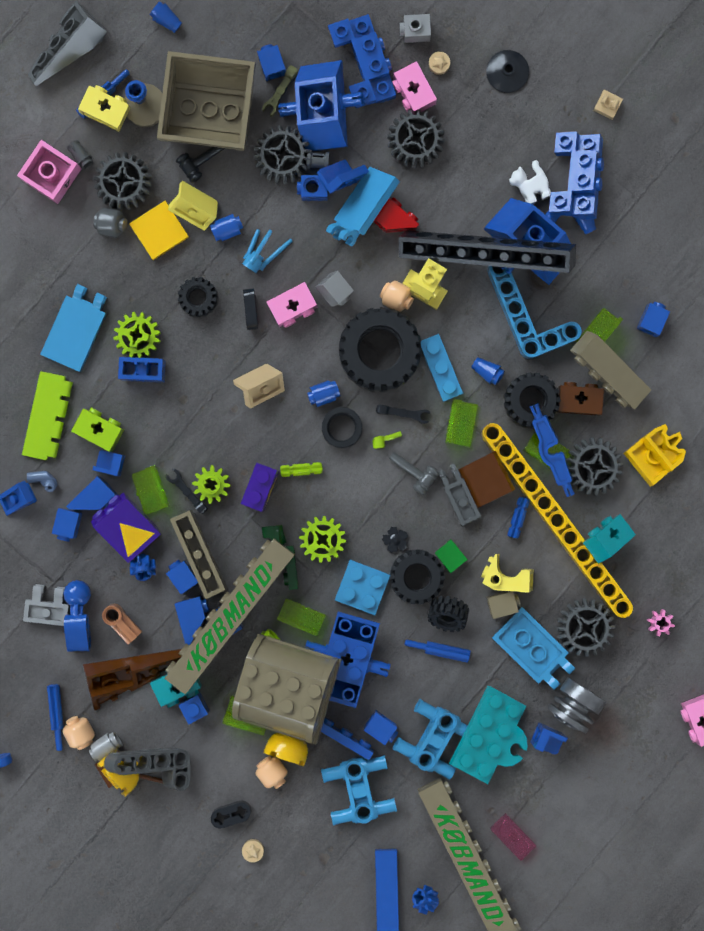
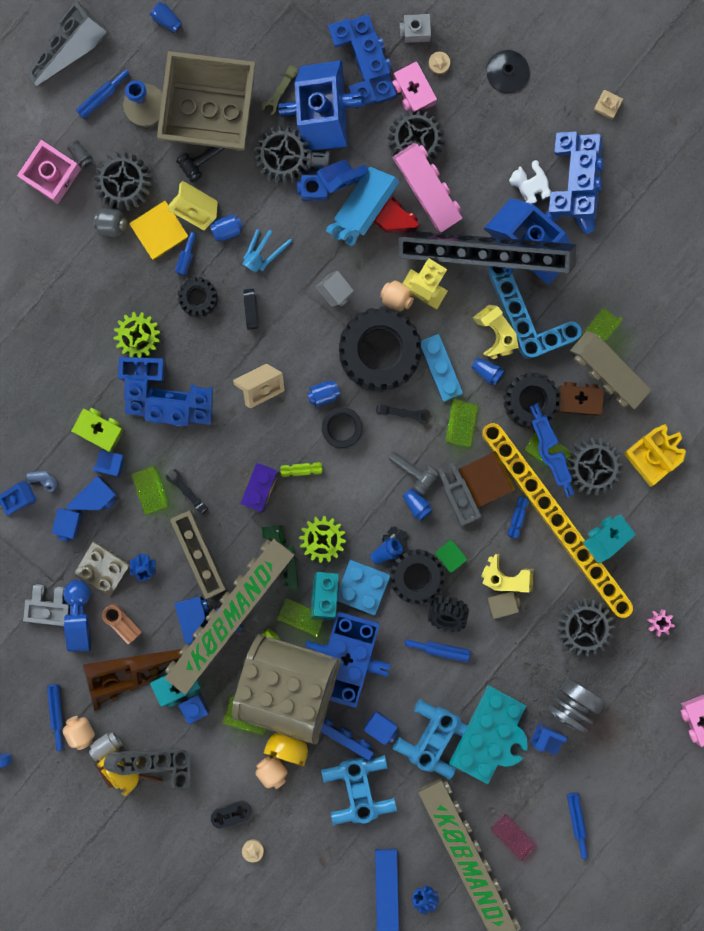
(43, 417): lime windscreen -> none
(75, 329): dark azure tile -> none
(91, 107): light yellow brick -> none
(102, 568): none -> dark tan hinge
(125, 527): dark purple brick -> none
(168, 405): none -> blue bracket
(182, 576): blue brick -> none
(185, 256): none -> blue axle
(209, 492): lime gear -> none
(271, 62): blue brick -> none
(280, 305): bright pink brick -> none
(324, 596): none -> teal brick
(379, 441): lime hand -> none
(387, 551): none -> blue cone
(418, 505): none -> blue cone
(427, 187): none -> bright pink brick
(493, 317): none -> light yellow tile
(533, 648): dark azure tile -> none
(577, 821): none -> blue axle
(653, 319): blue brick -> none

